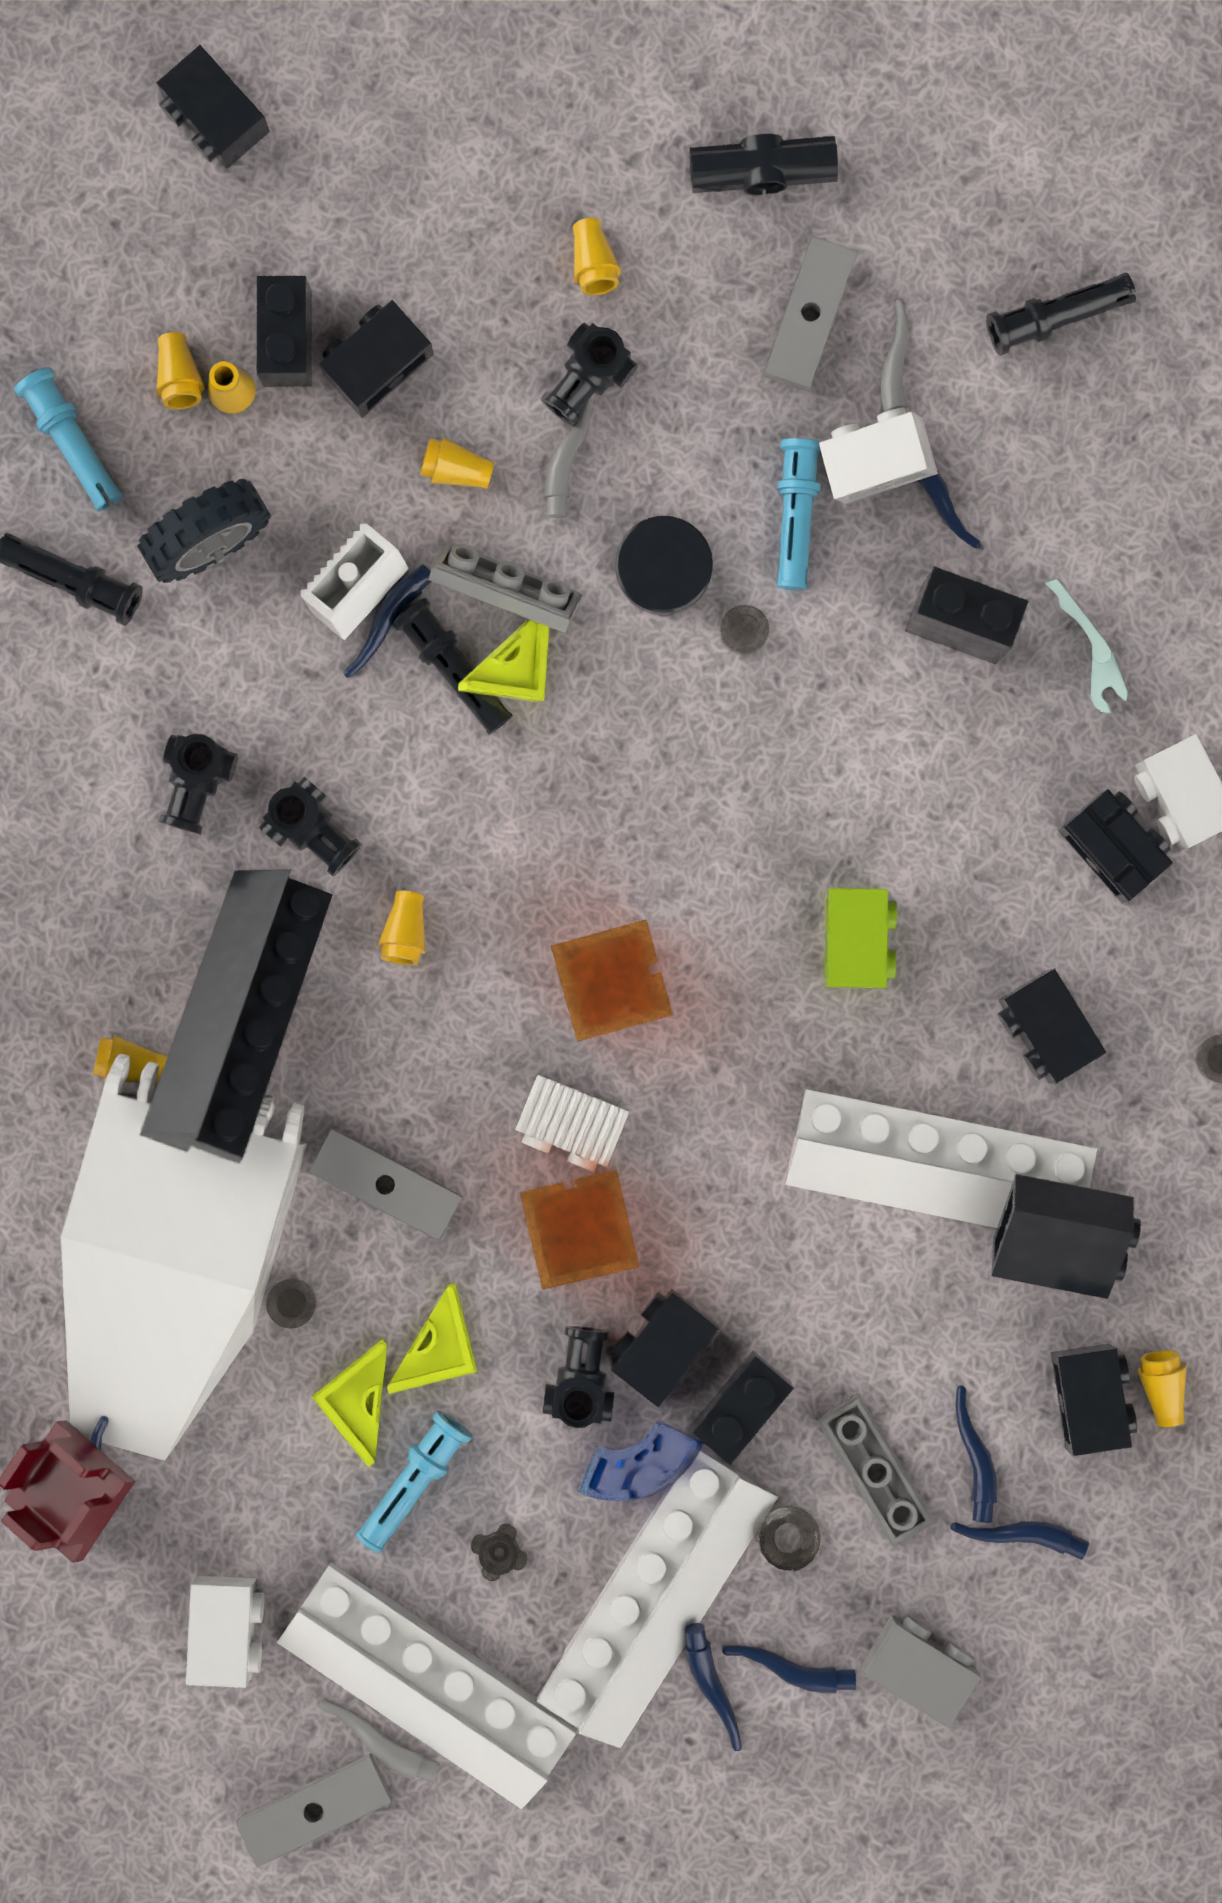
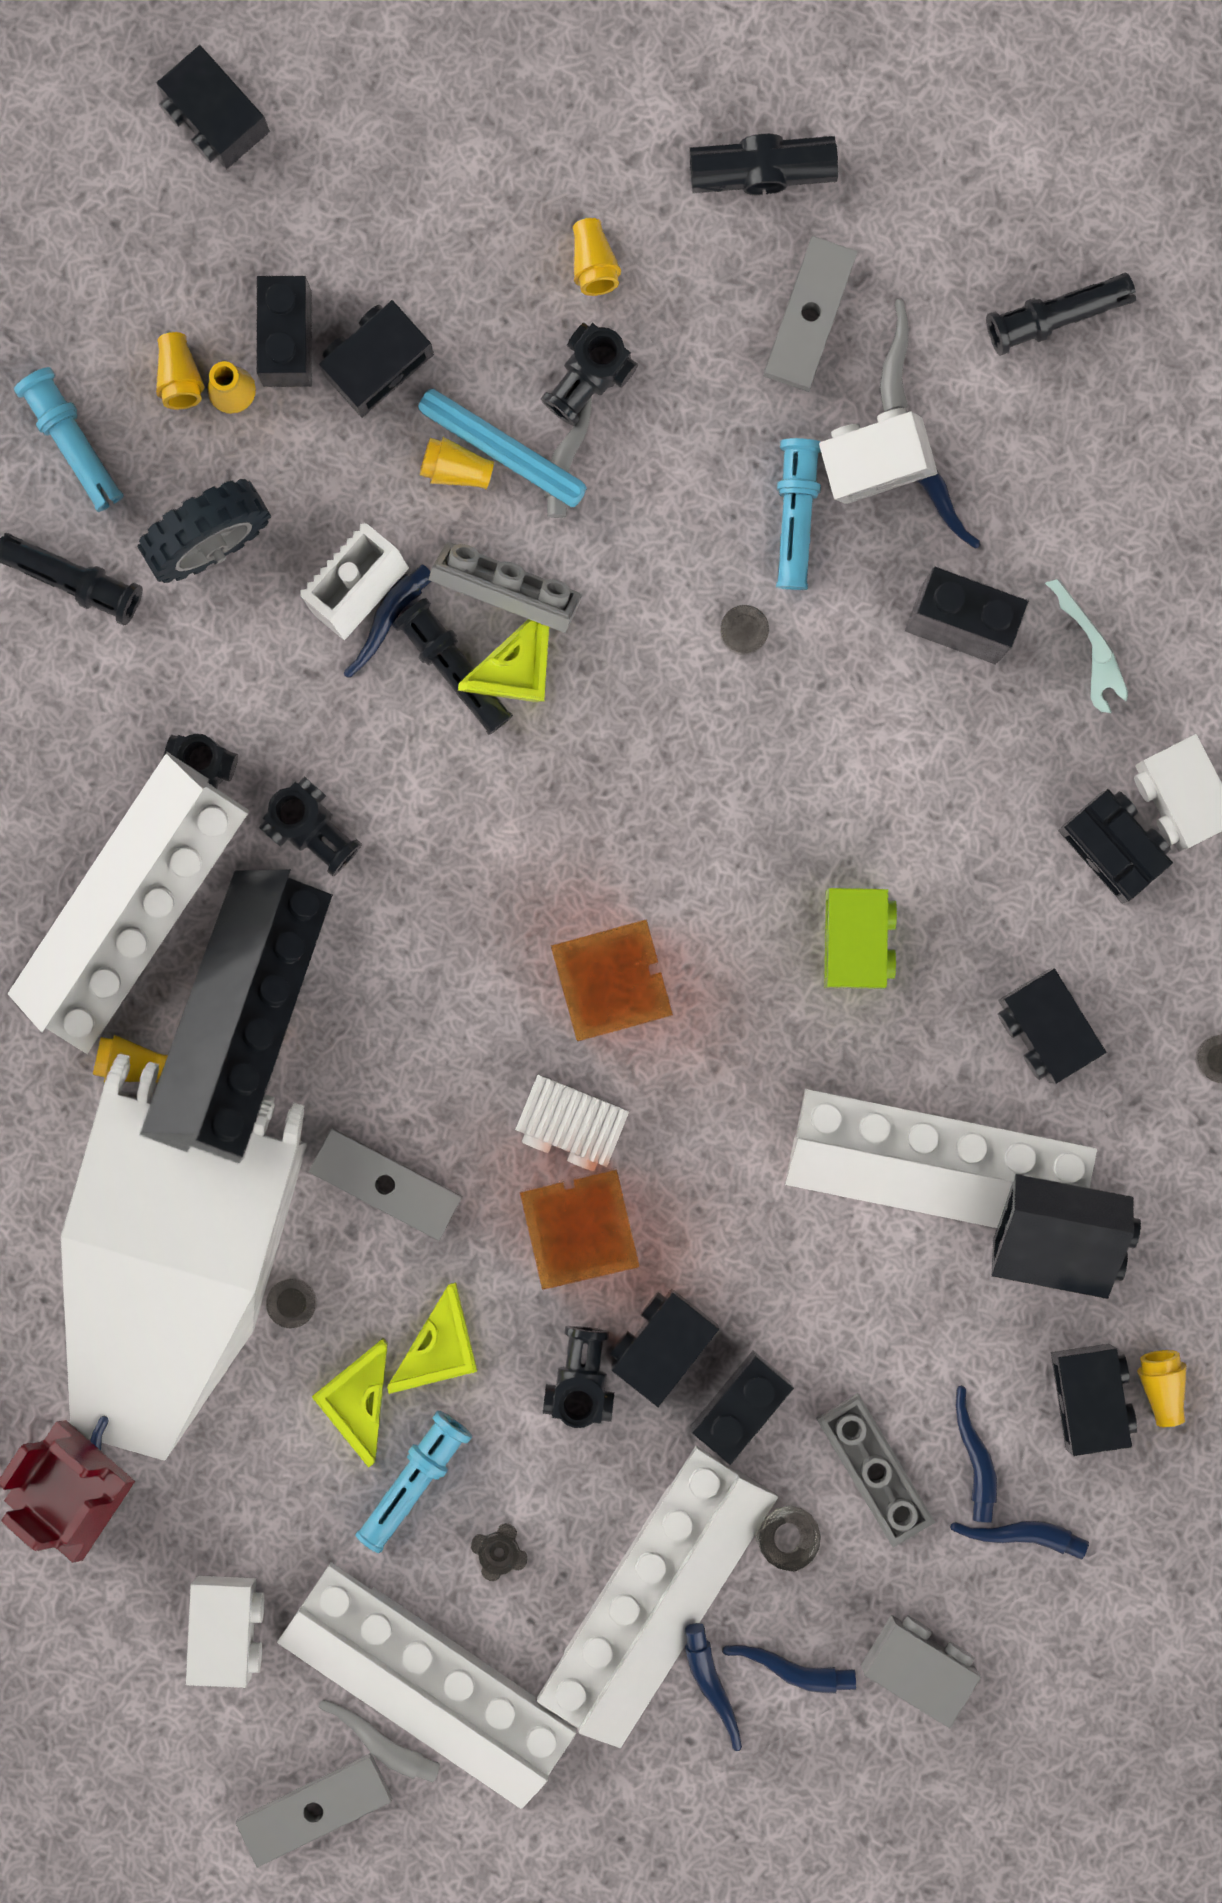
(127, 903): none -> white slope
(404, 931): yellow cone -> none
(502, 447): none -> medium azure axle
(641, 1469): clear blue tile -> none
(663, 565): black tile -> none

